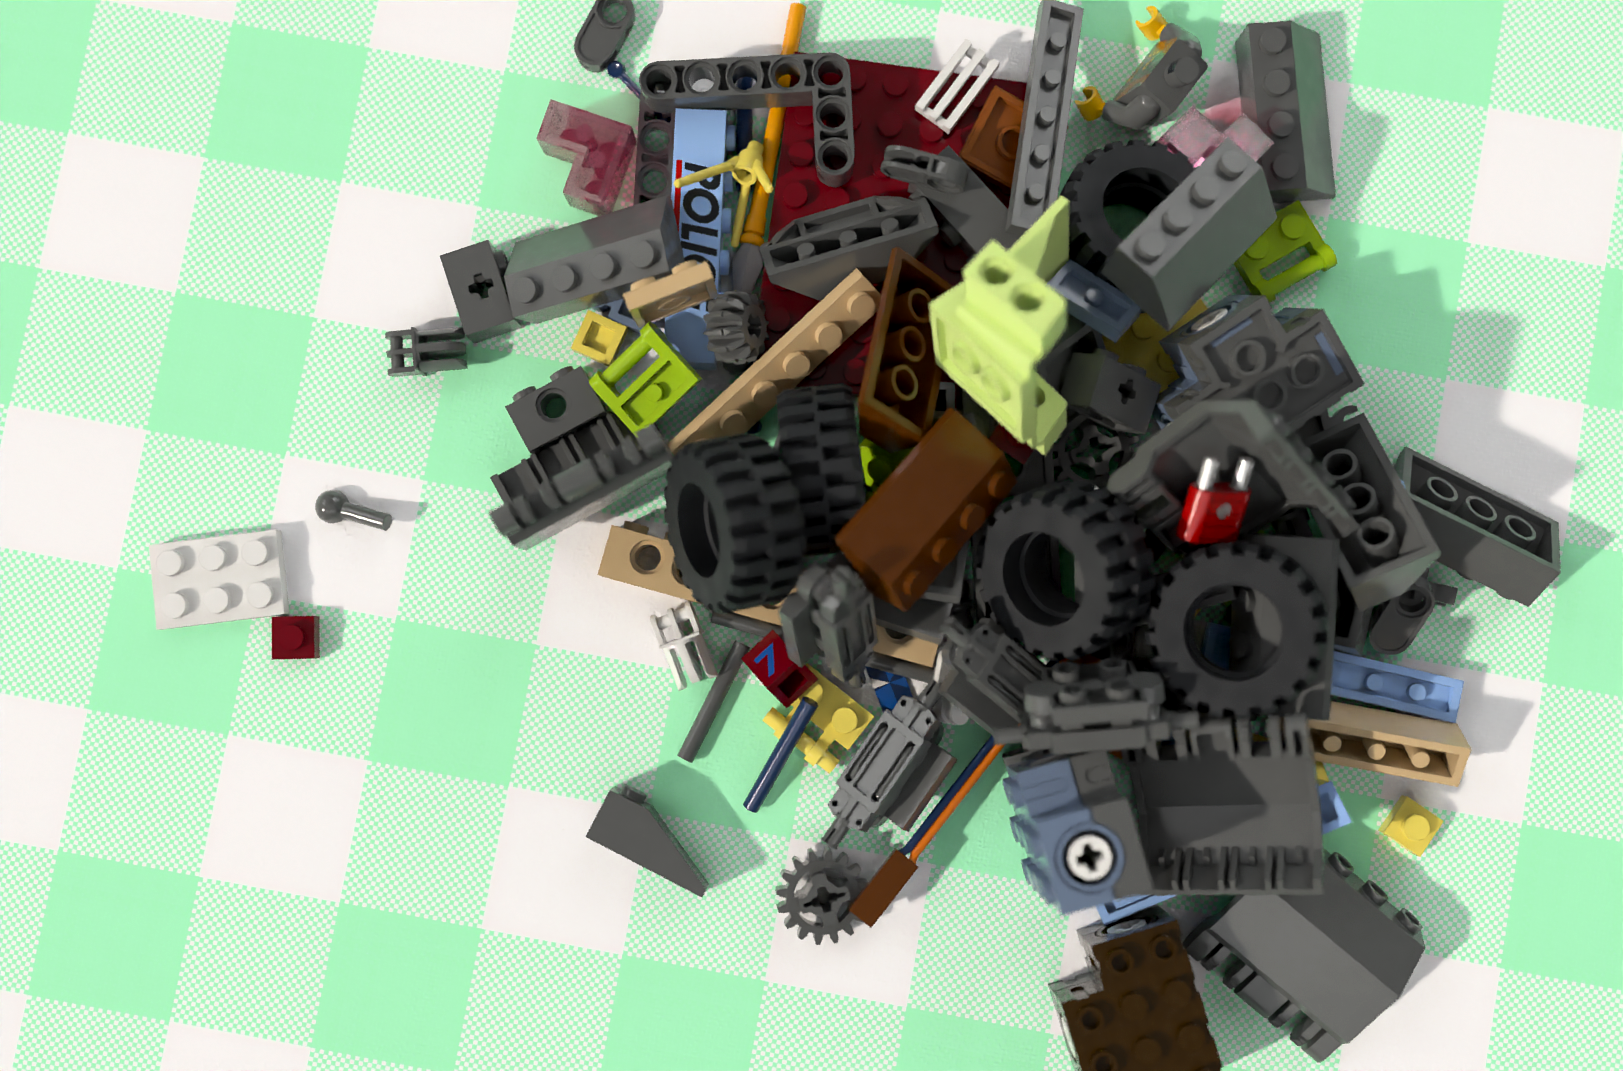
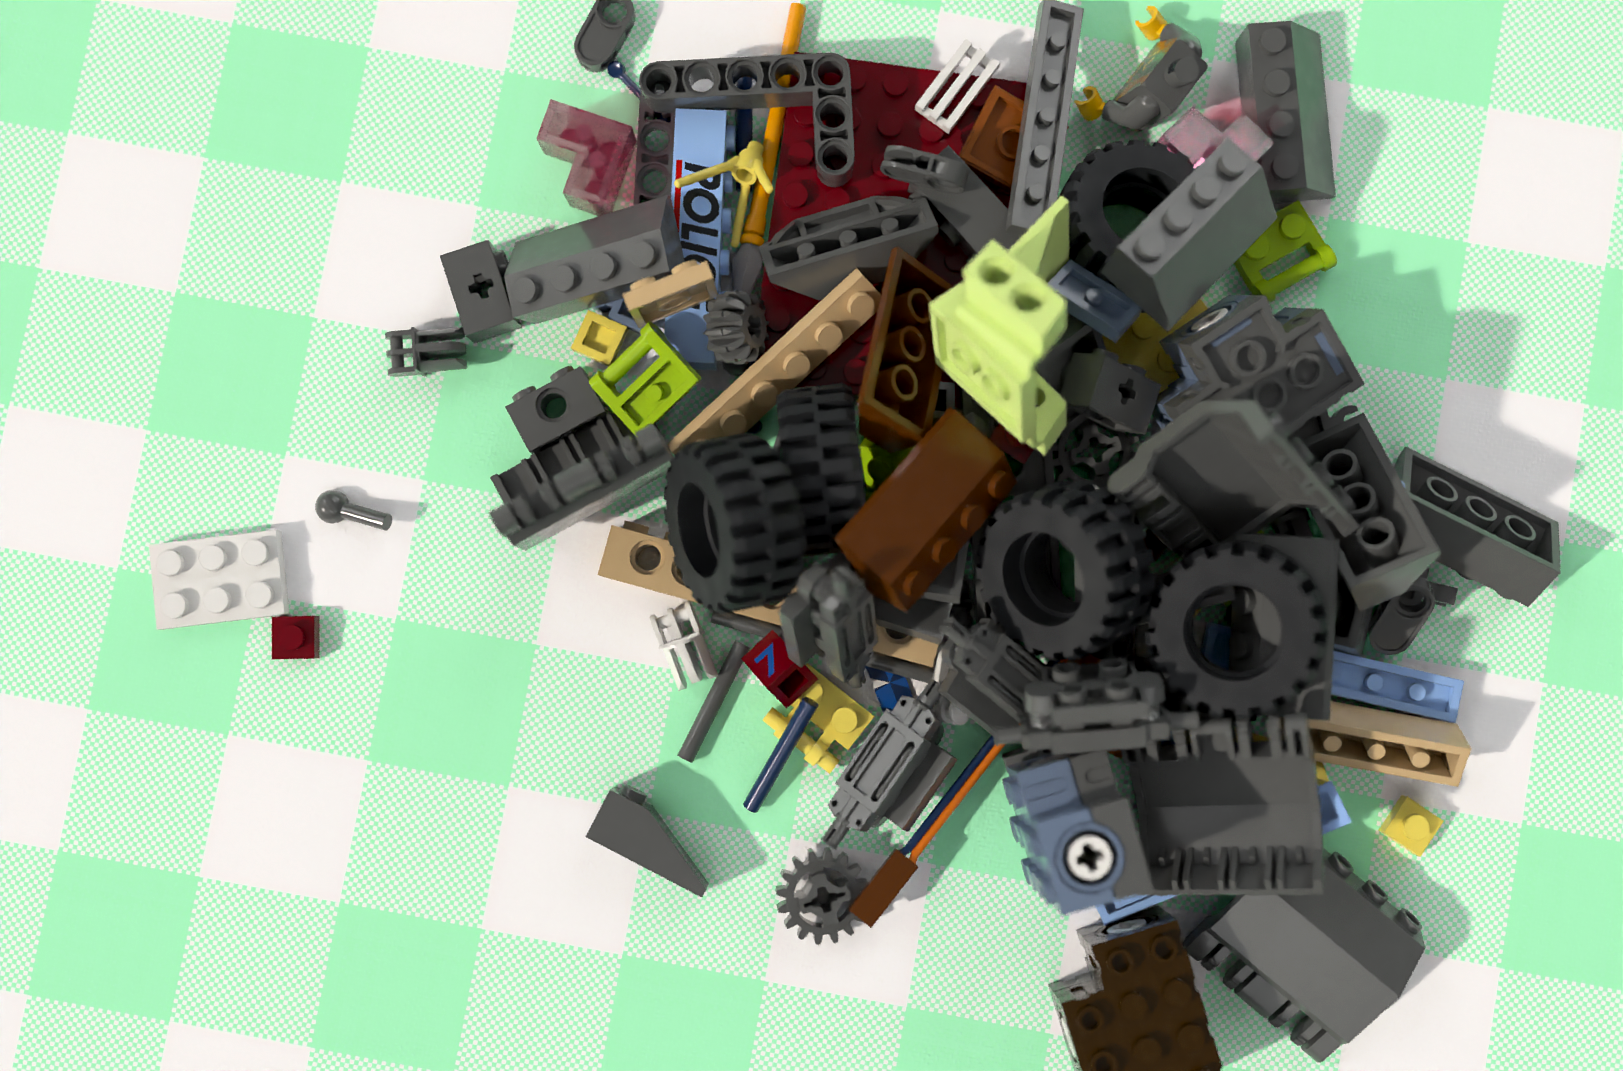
(1216, 509): red piece -> none

